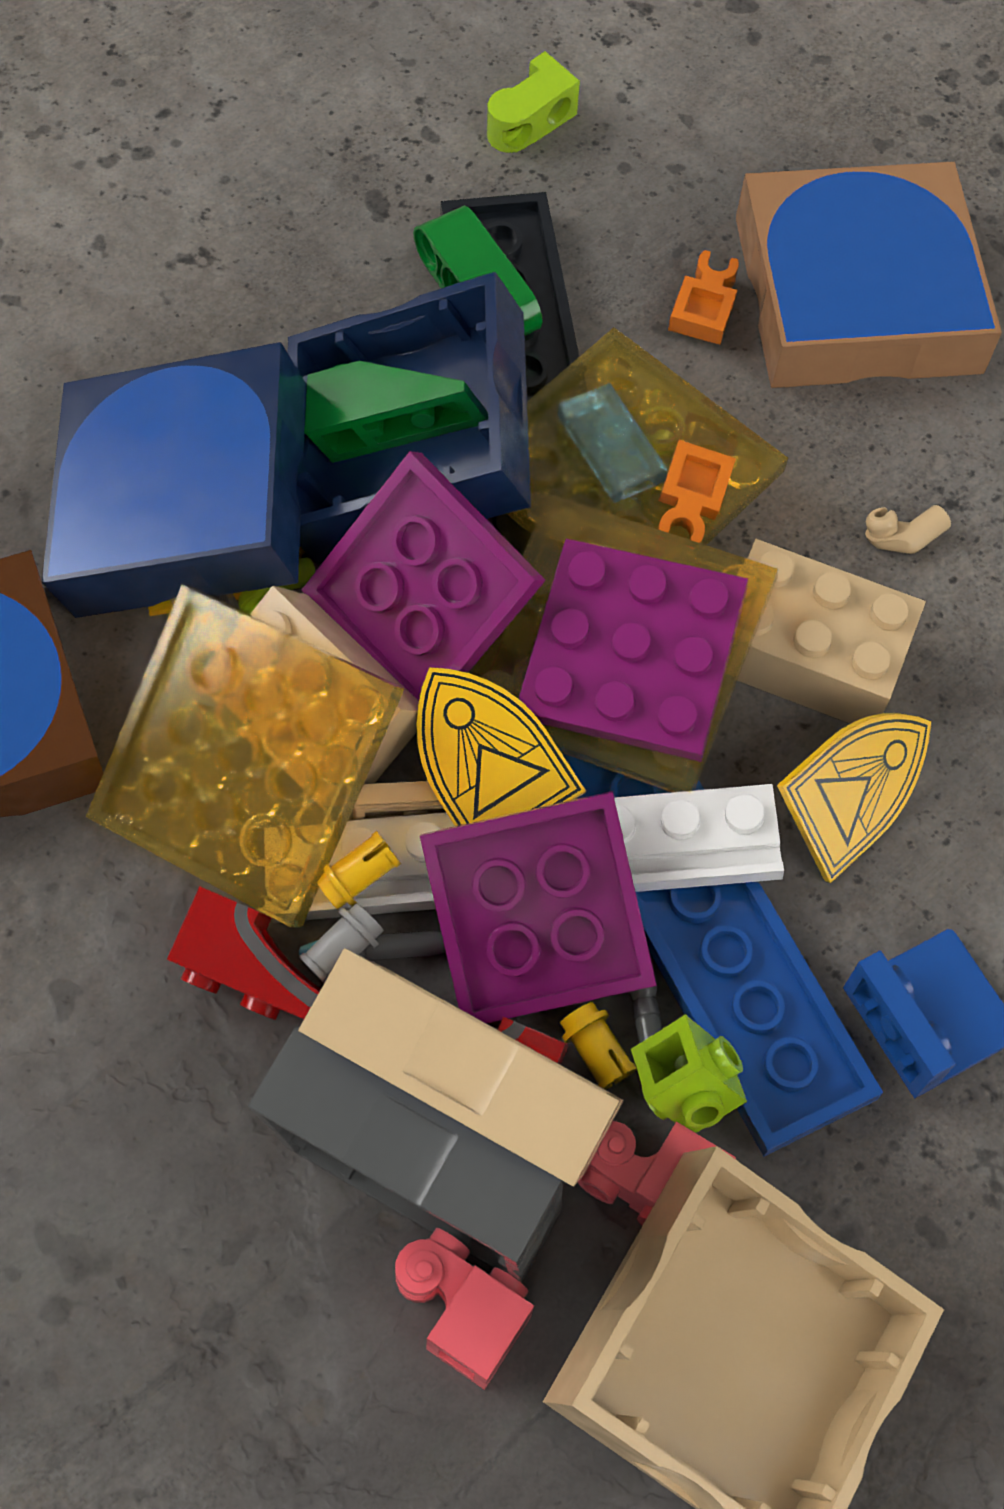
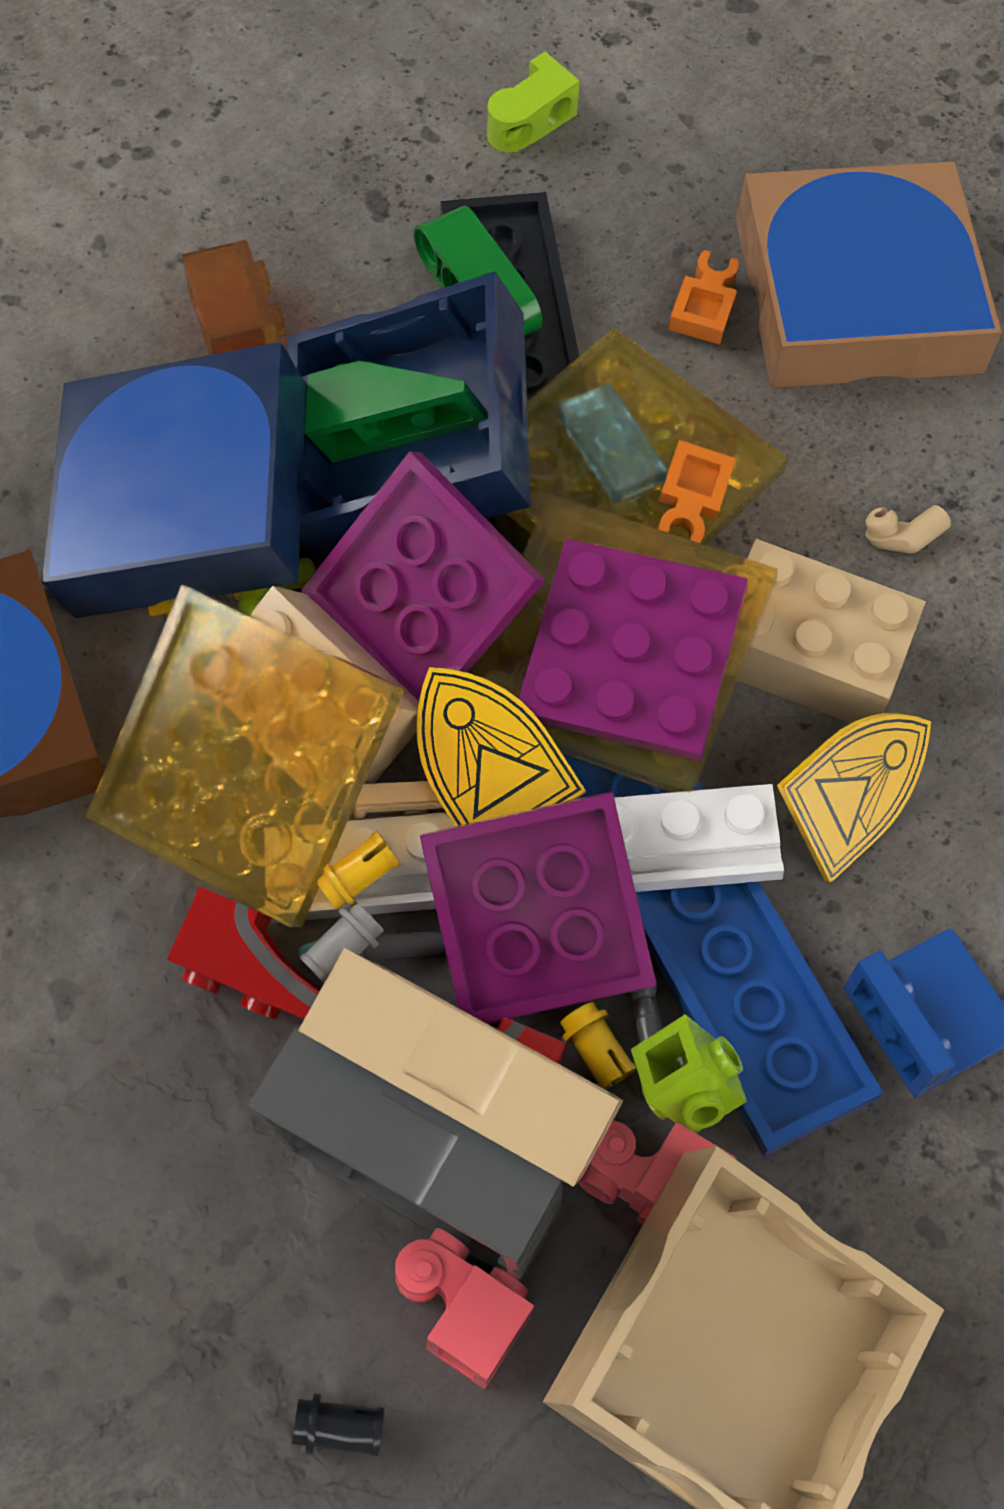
(231, 298): none -> clear orange brick
(337, 1426): none -> black pin

